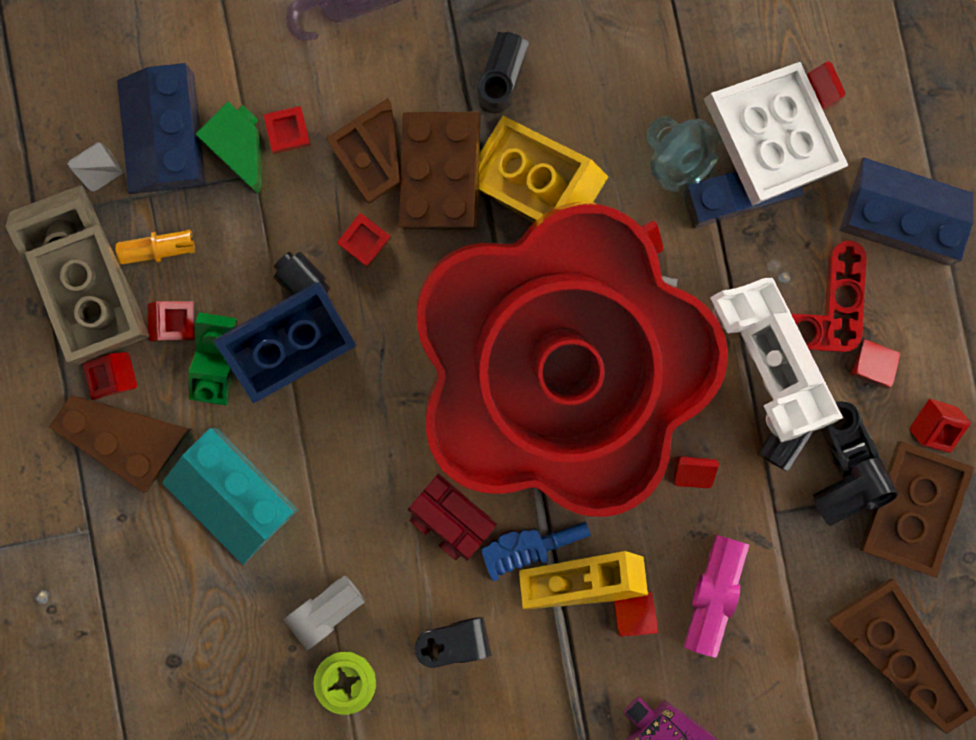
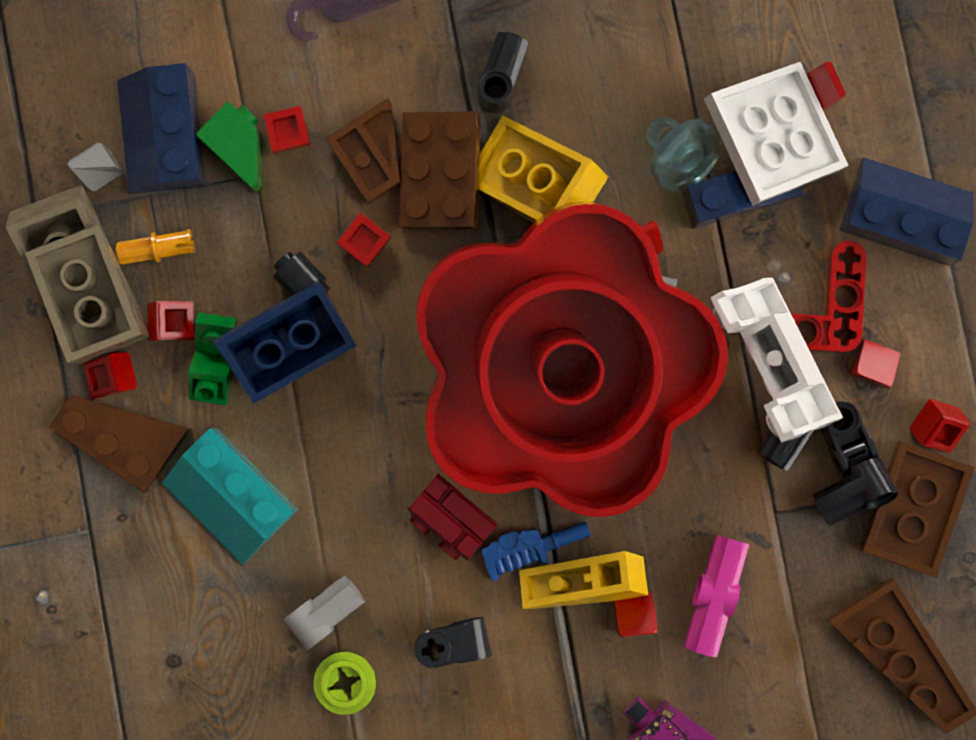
(695, 472): red slope -> none

